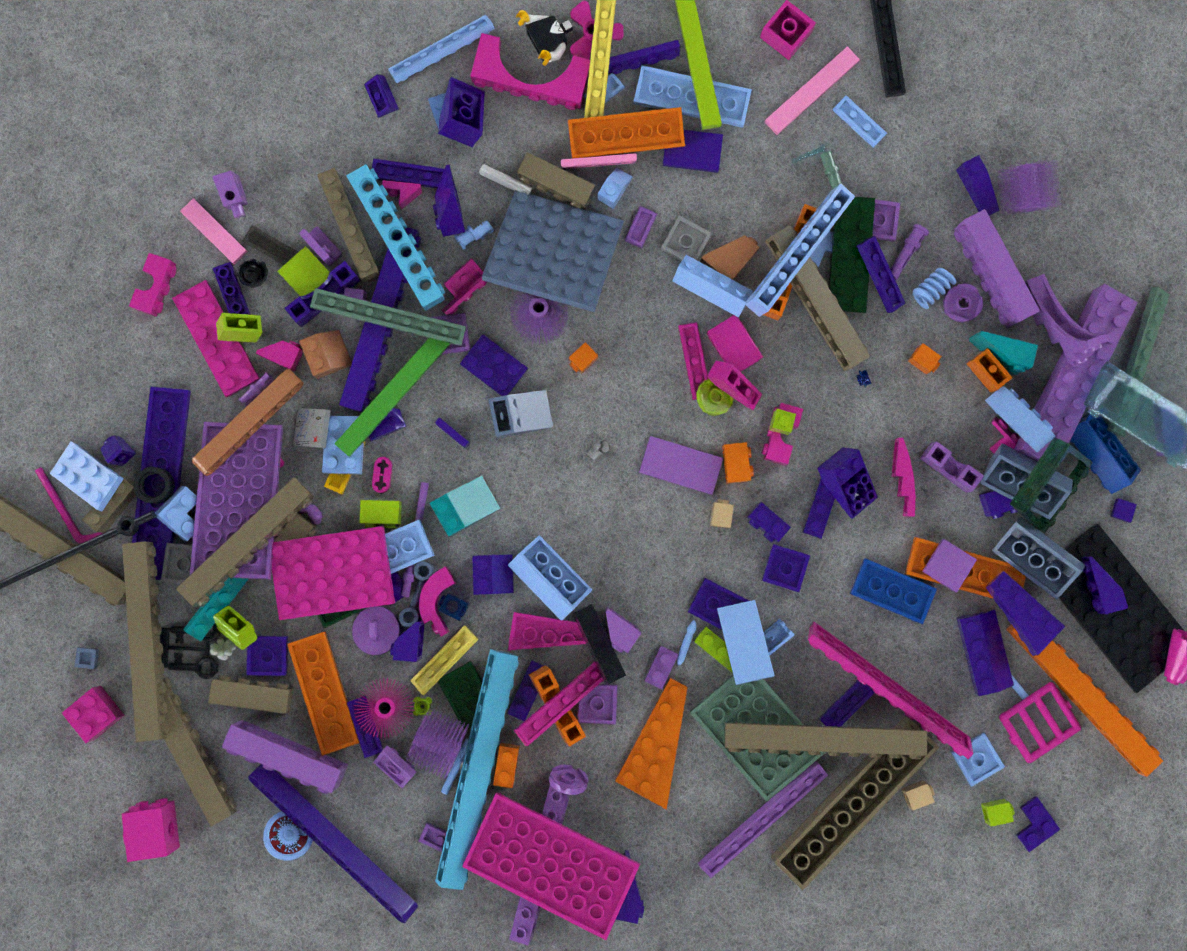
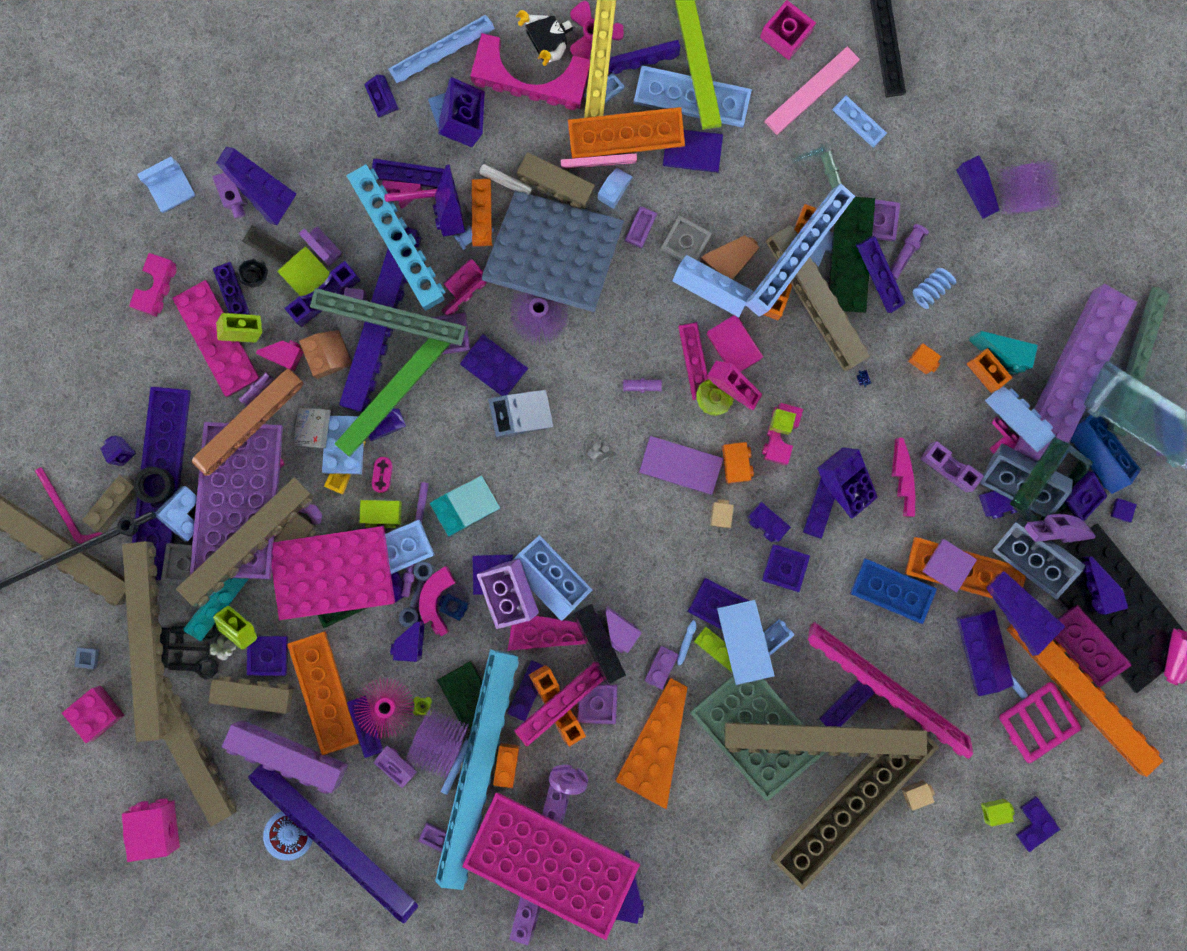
(86, 476): light blue plate -> none
(167, 184): none -> light blue bracket
(213, 231): bright pink tile -> none
(260, 187): none -> dark purple wedge
(349, 225): dark tan arch -> none
(375, 630): medium lavender shield -> none
(410, 195): none -> dark pink bar
(444, 660): light yellow tile -> none
(452, 433): dark purple tile -> none
(481, 212): none -> orange plate
(508, 594): none -> medium lavender slope
(582, 358): orange brick -> none
(642, 385): none -> medium lavender pin
(762, 819): medium lavender plate -> none
(972, 298): medium lavender plate -> none
(982, 763): light blue tile -> none
(995, 269): medium lavender brick -> none
(1059, 526): none -> medium lavender slope
(1061, 328): medium lavender arch -> none
(1086, 496): none -> dark purple tile
(1090, 647): none -> magenta plate

